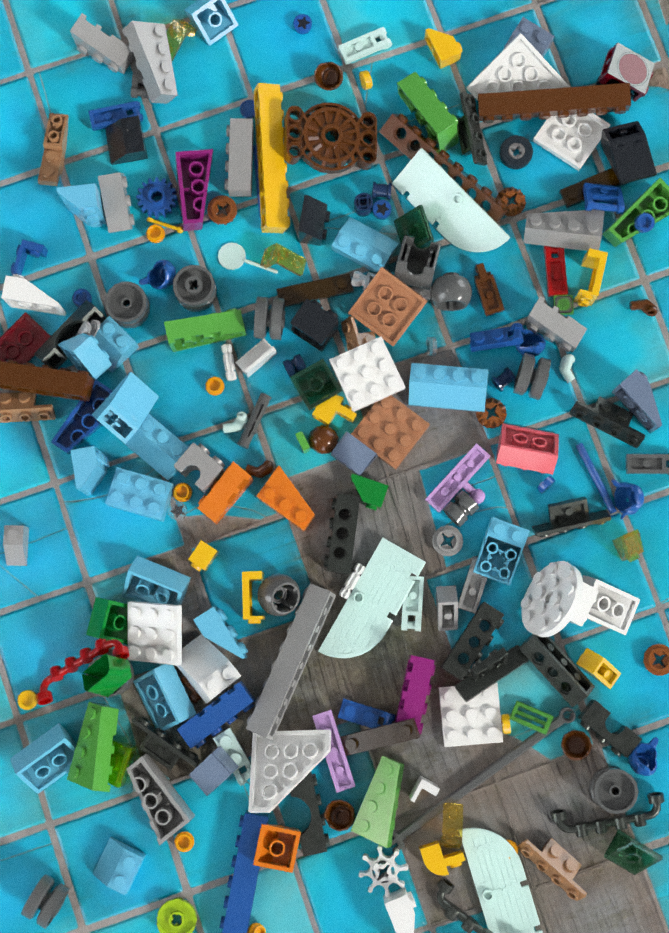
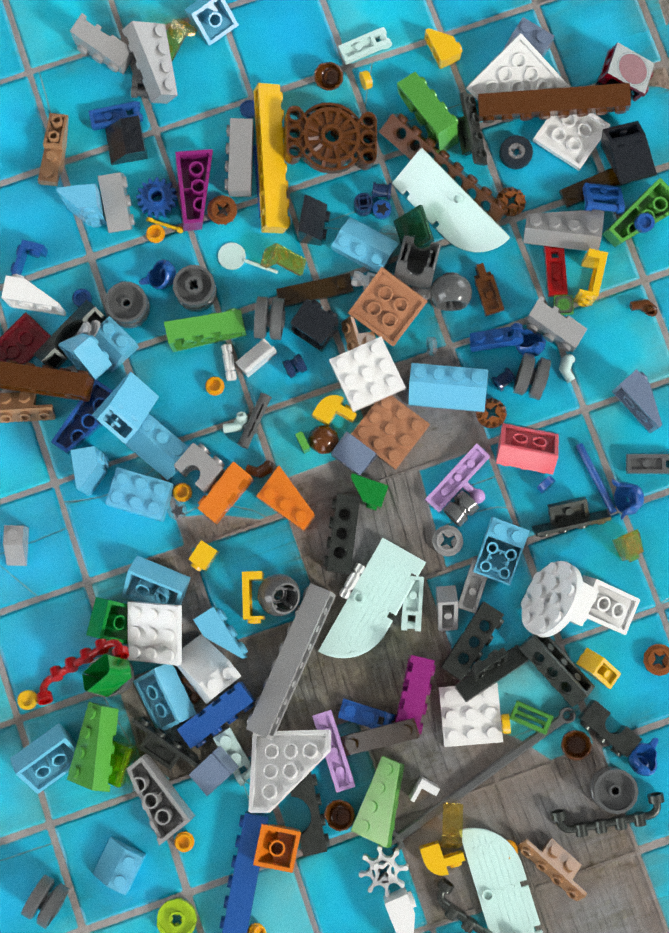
(302, 24): blue tile -> none
(315, 384): clear green slope -> none
(609, 419): pearl dark grey bracket -> none
(630, 853): clear green slope -> none

